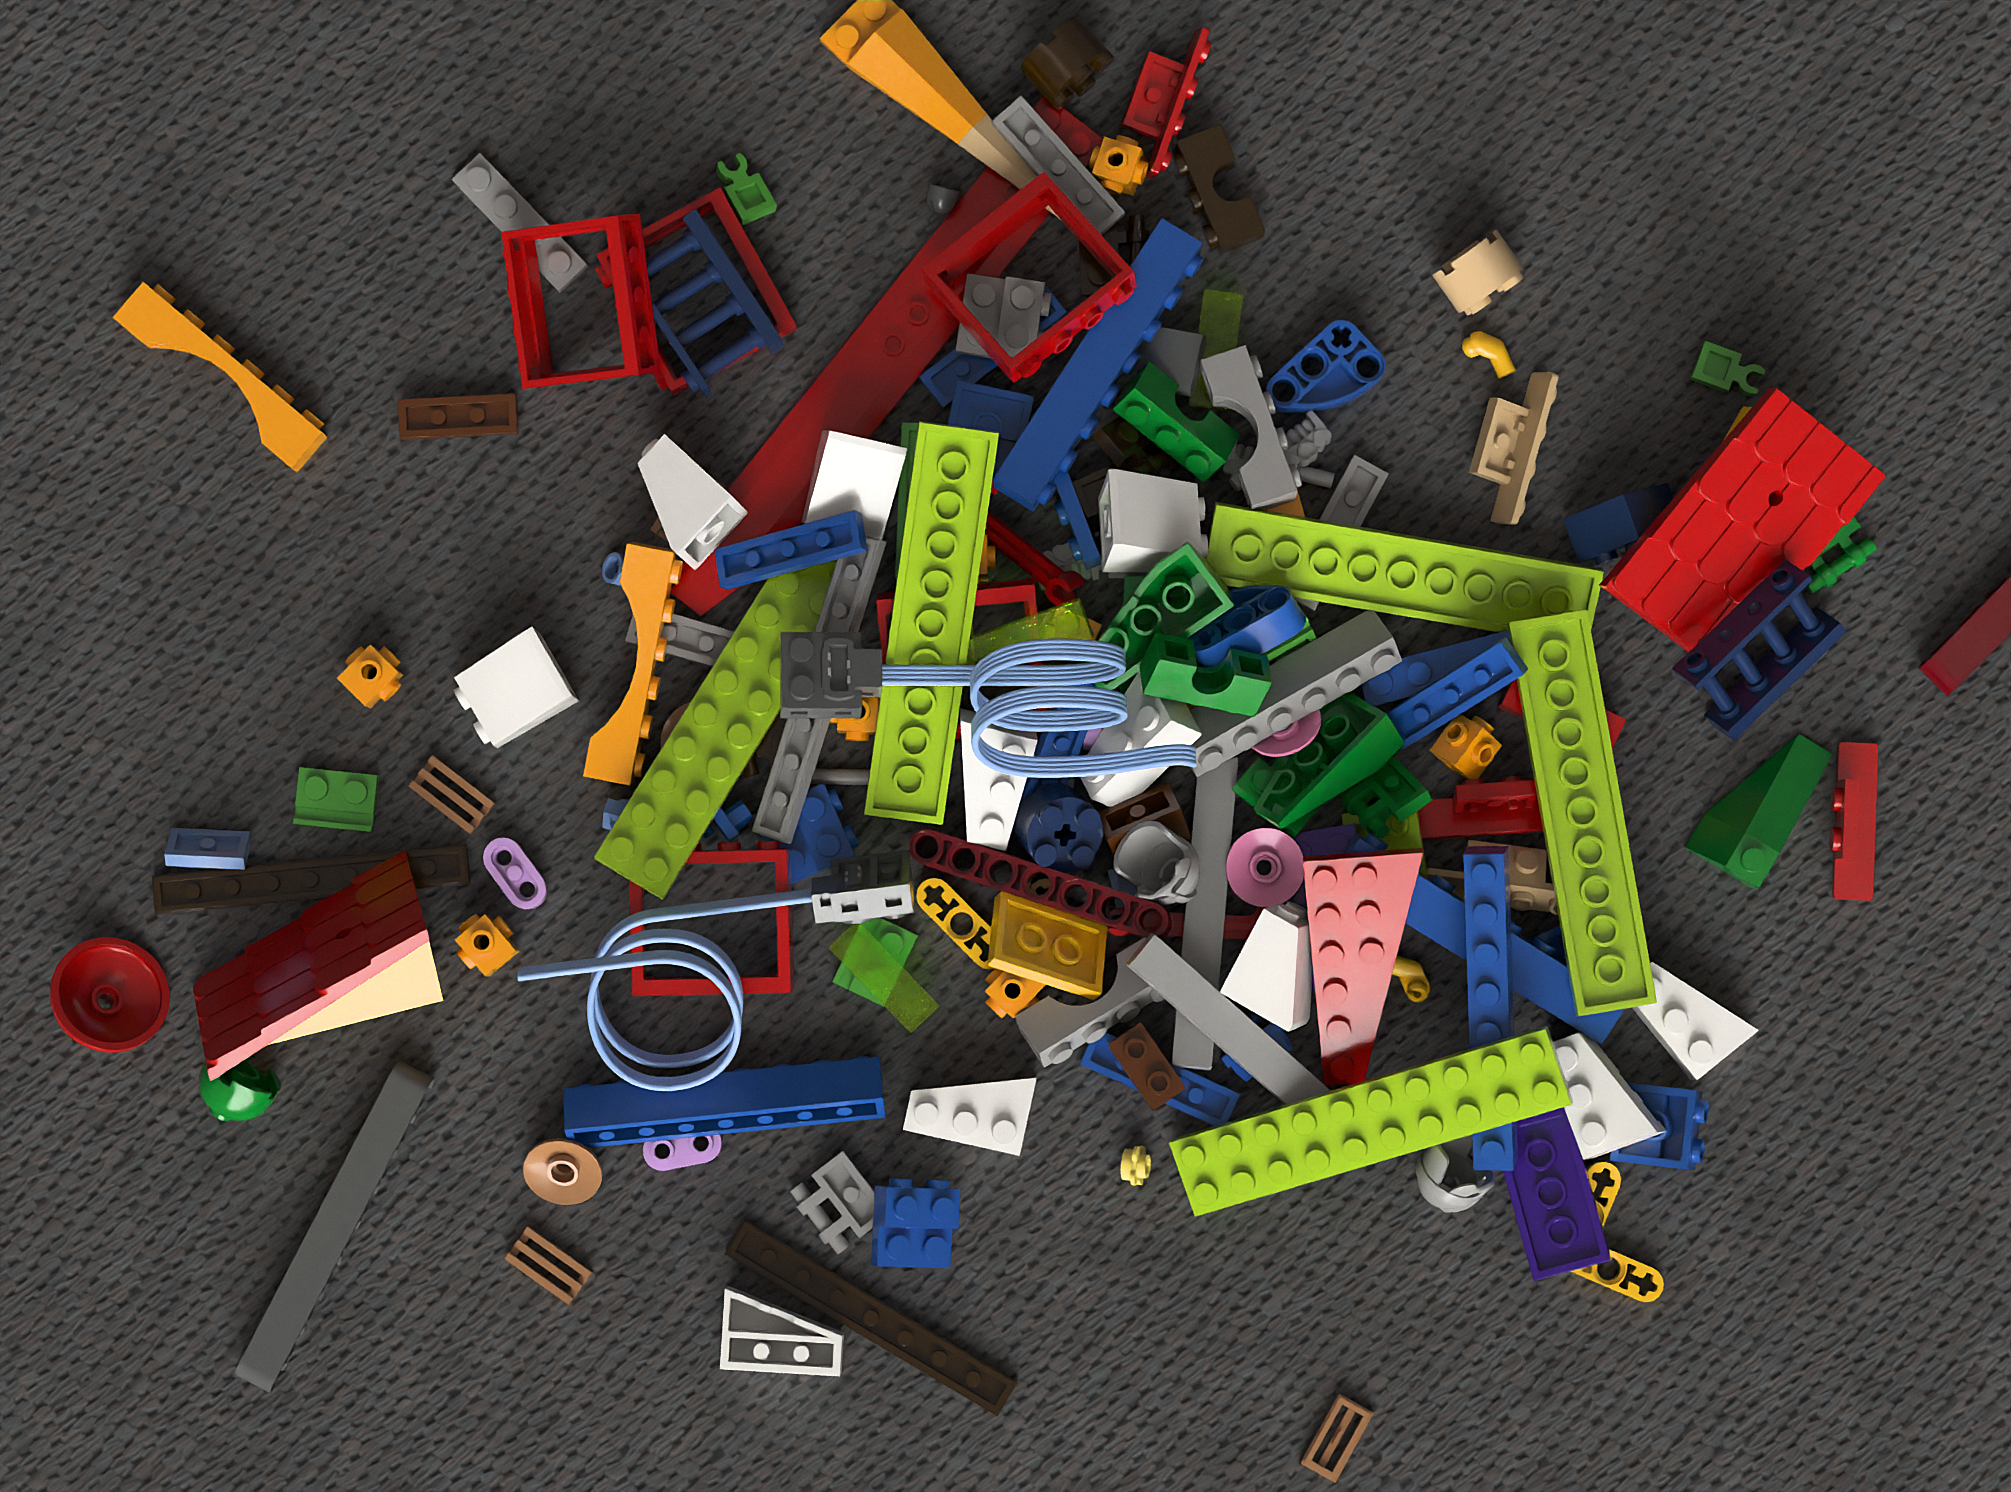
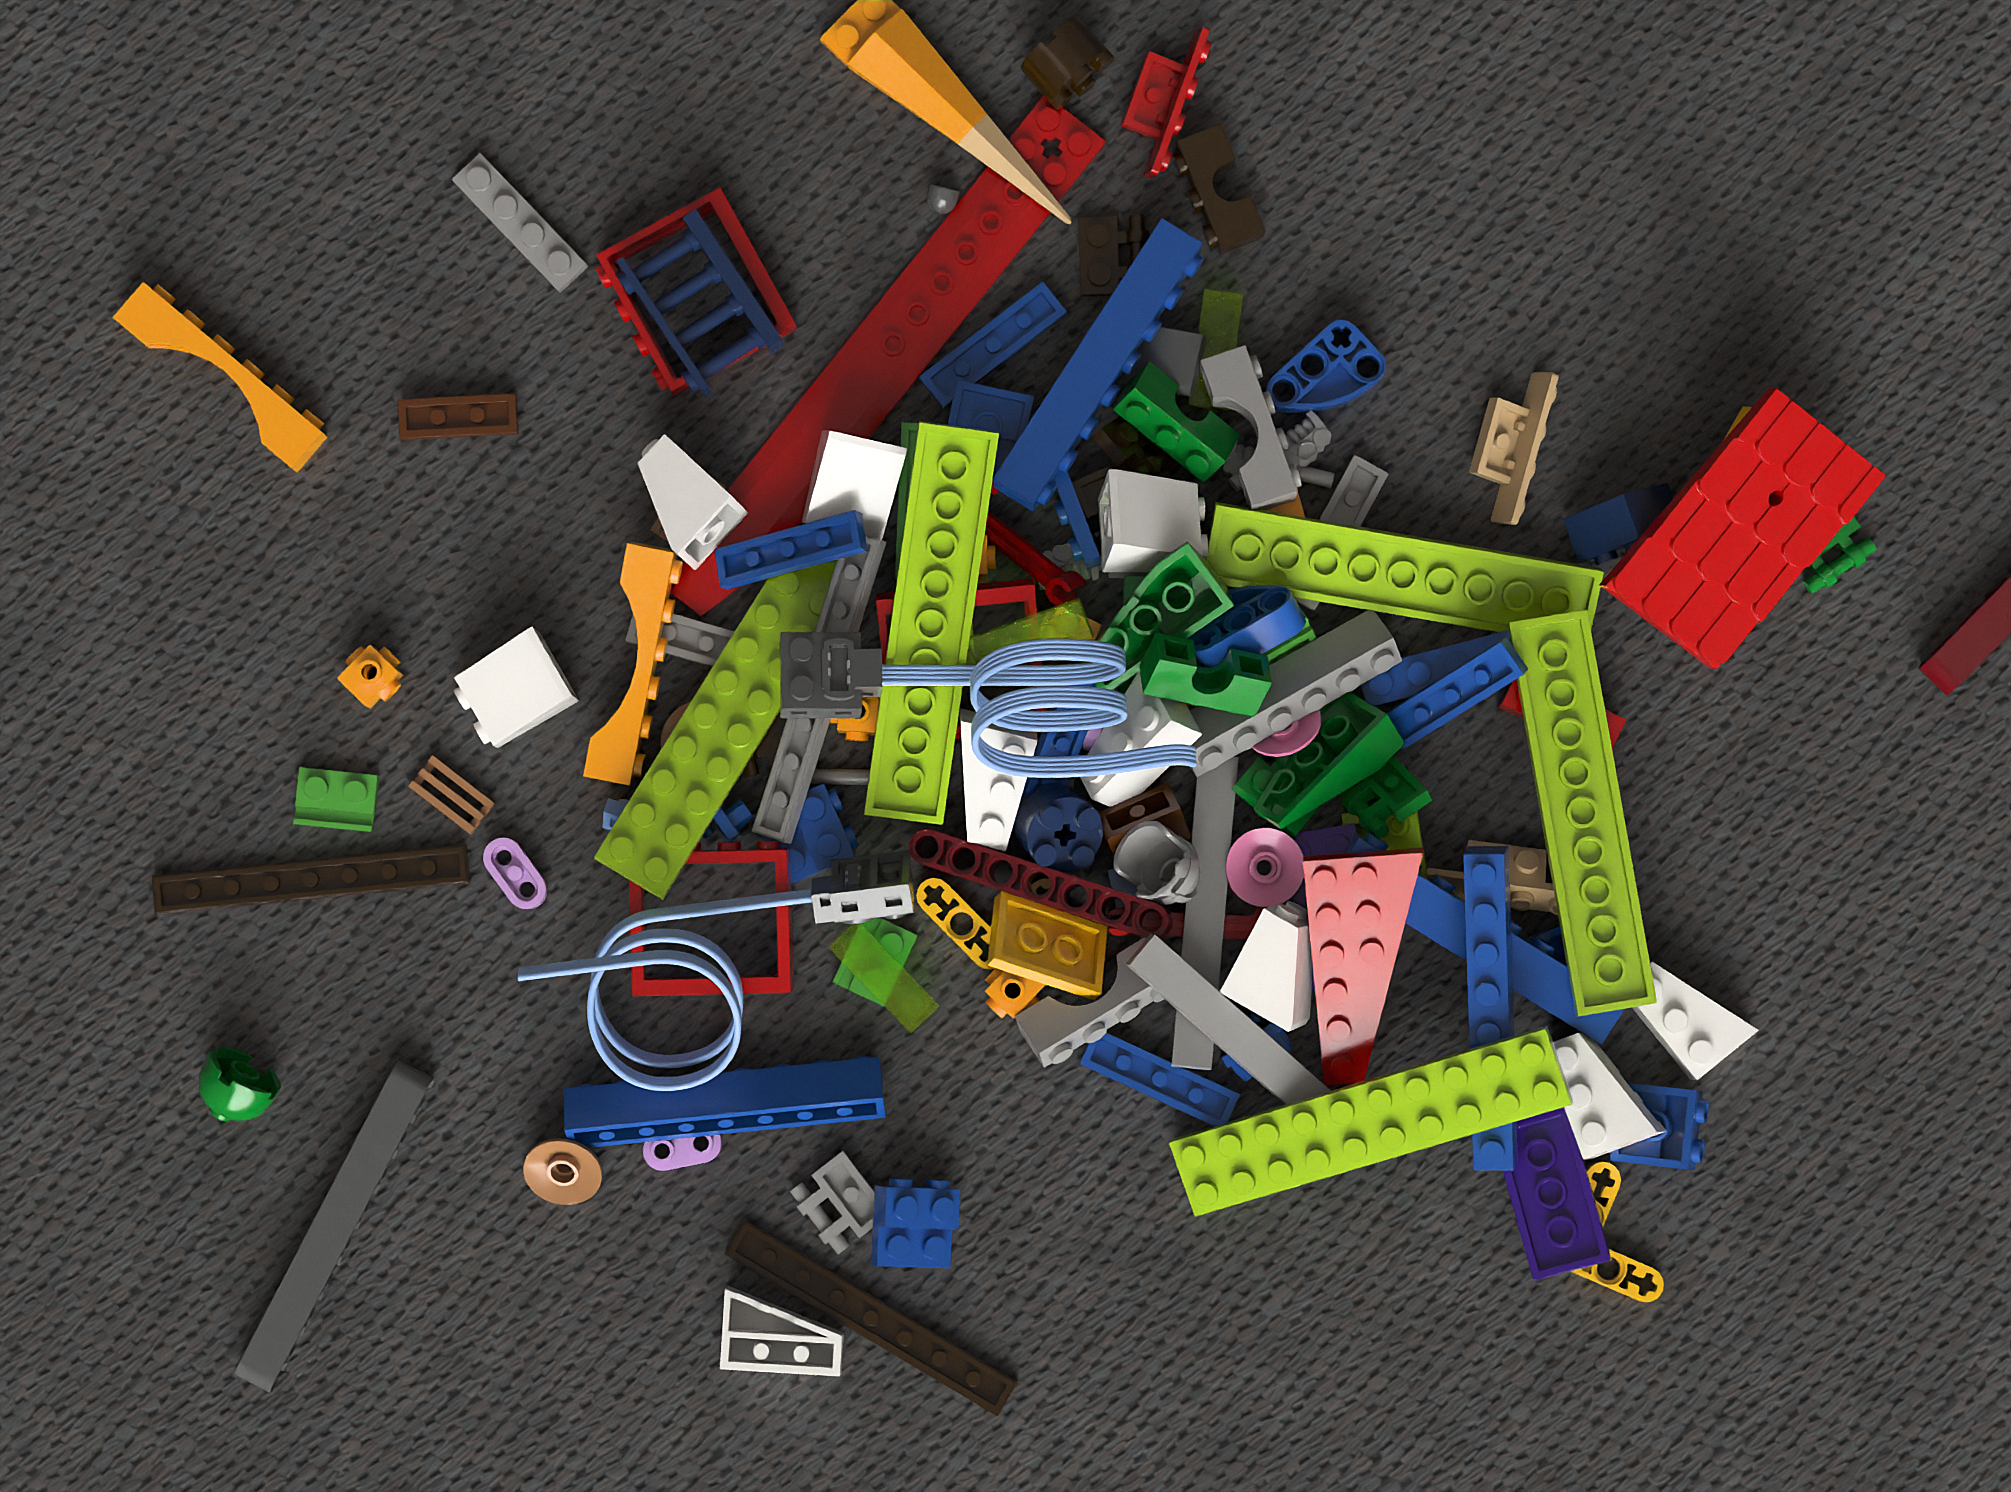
(113, 972): red dish -> none
(207, 848): medium blue plate -> none
(332, 967): red piece -> none
(500, 947): light orange brick -> none
(521, 1246): medium nougat tile -> none
(612, 568): medium blue hinge -> none
(630, 291): red window -> none
(746, 193): bright green plate -> none
(974, 1114): white wedge -> none
(996, 228): red window -> none
(1007, 310): light grey plate -> none
(1048, 154): light grey plate -> none
(1126, 175): light orange brick -> none
(1135, 1165): light yellow plate -> none
(1146, 1066): reddish brown brick -> none
(1323, 1429): medium nougat tile -> none
(1412, 978): yellow arm -> none
(1448, 1176): light grey helmet -> none
(1466, 746): light orange brick -> none
(1478, 273): tan brick -> none
(1483, 810): red bracket -> none
(1492, 348): yellow arm -> none
(1719, 368): bright green plate -> none
(1756, 818): green wedge -> none
(1777, 669): dark blue fence -> none
(1854, 821): red bracket -> none

